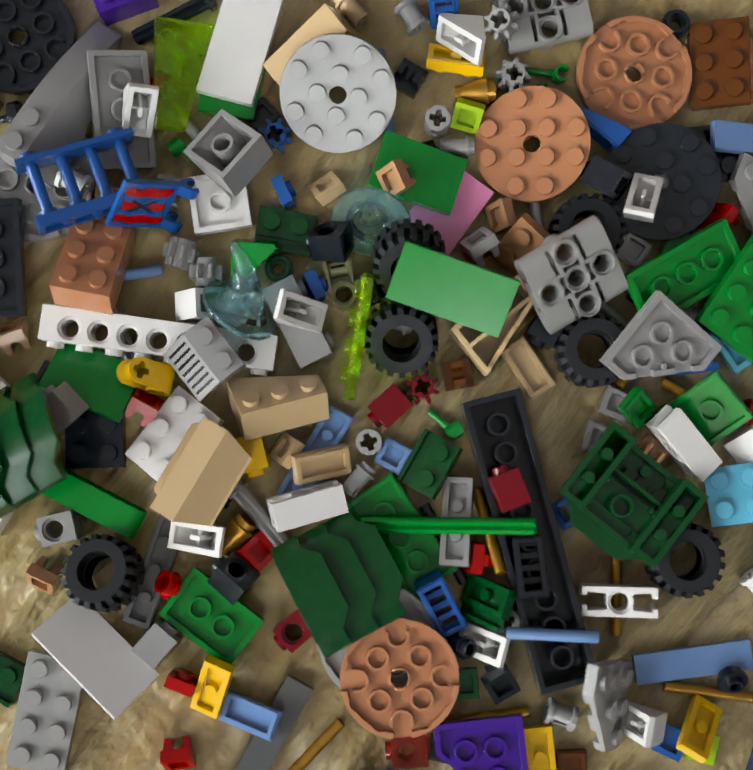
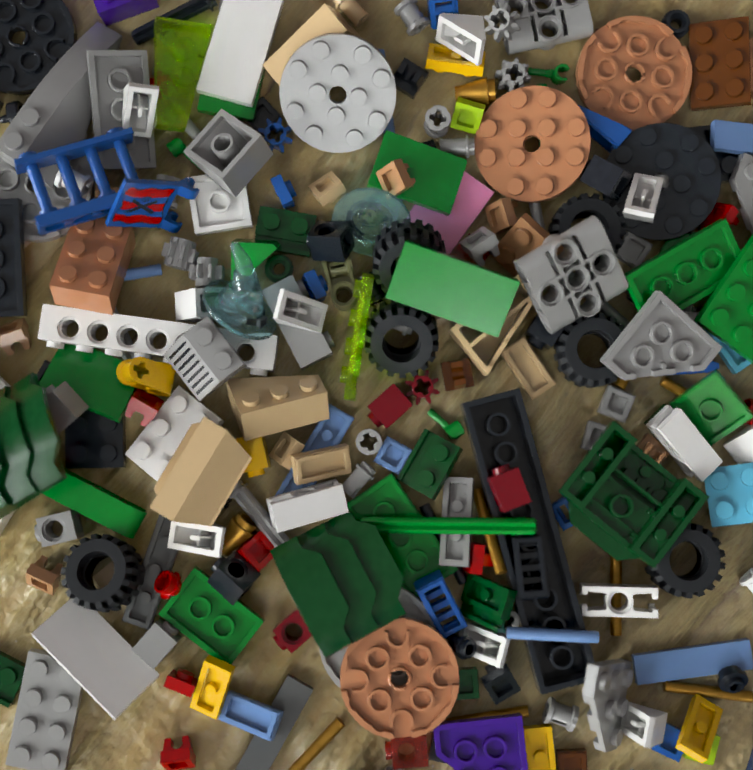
(636, 407): green tile -> none

